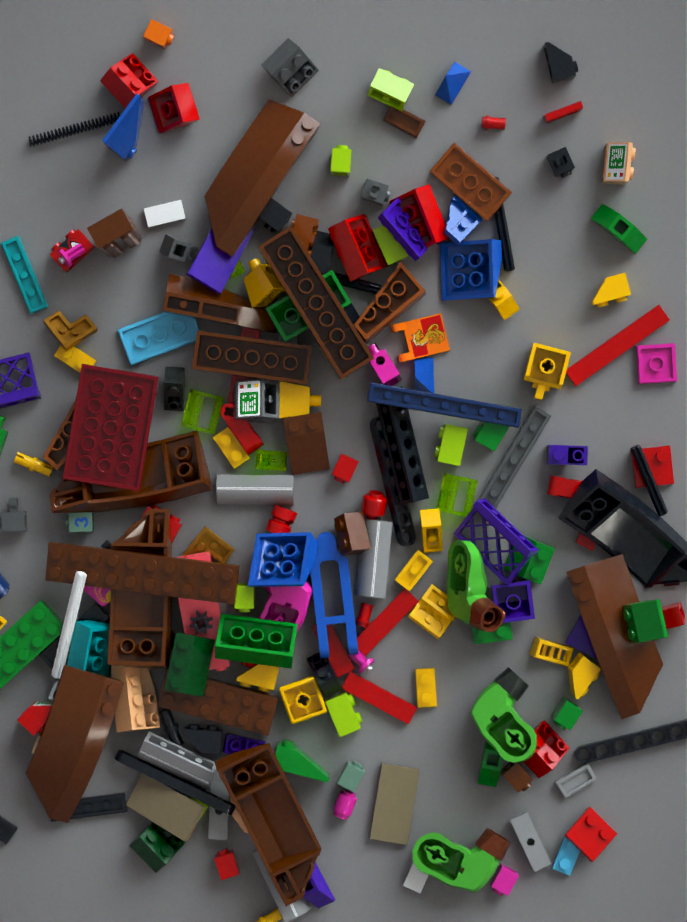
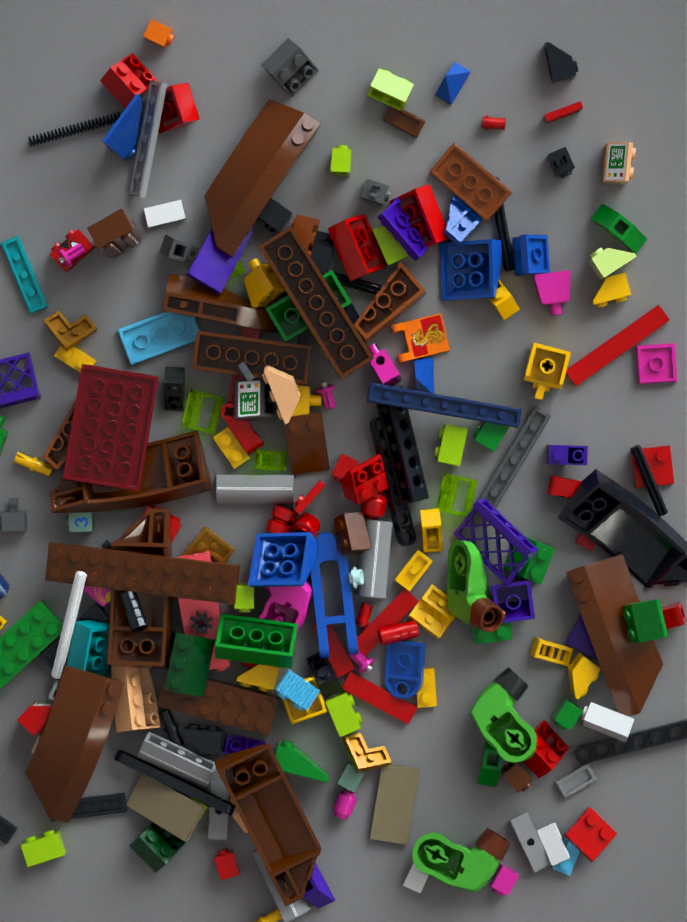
(43, 847): none -> lime brick
(133, 611): none -> black axle
(147, 139): none -> light grey tile
(245, 371): none -> dark grey tile
(283, 391): none -> light nougat slope
(297, 690): none -> medium azure brick
(302, 502): none -> red plate
(306, 523): none -> red head
(327, 395): none -> dark pink piece
(356, 577): none -> light aqua plate
(362, 757): none -> plate
(365, 480): none -> red slope
(398, 632): none -> red axle
(405, 665): none -> blue tile
(531, 254): none -> blue bracket
(553, 289): none -> dark pink torso
(553, 844): none -> white tile
(607, 721): none -> white brick
(608, 261): none -> yellowish green slope

